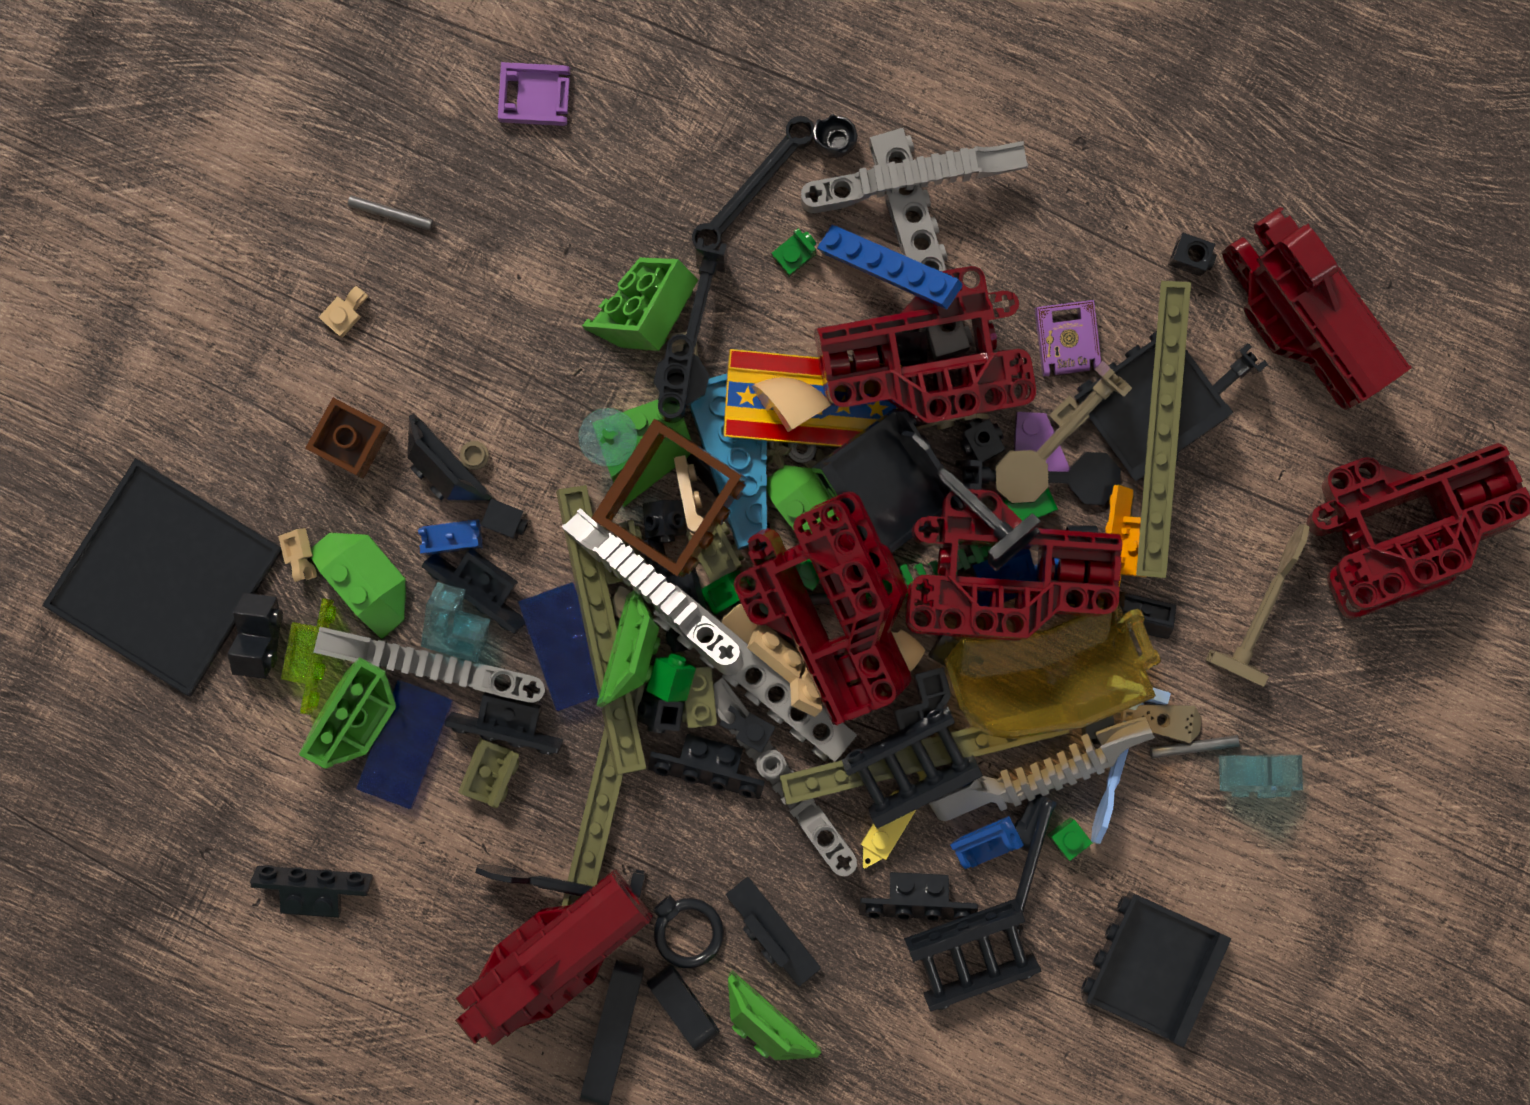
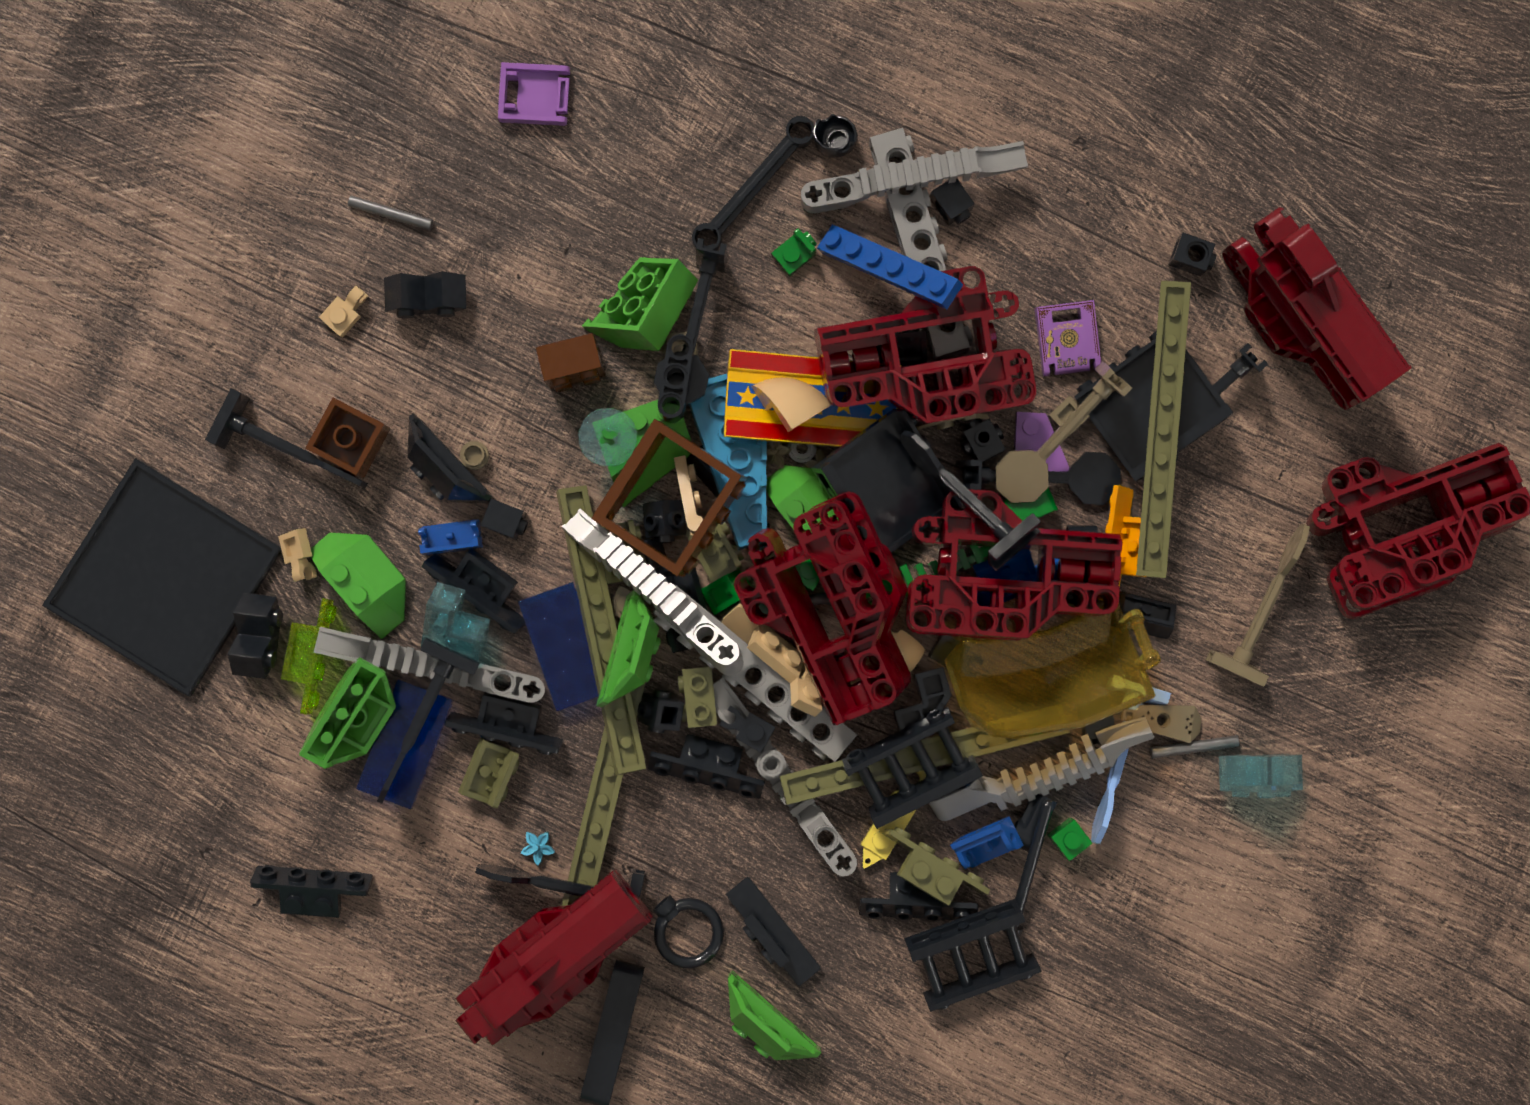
(231, 420): none -> black piece
(430, 294): none -> black brick
(447, 661): none -> black piece
(537, 846): none -> medium azure plant
(571, 362): none -> reddish brown brick
(671, 678): green brick -> none
(683, 1007): black beam -> none
(931, 874): none -> olive bracket
(952, 202): none -> black brick
(1155, 968): black panel -> none

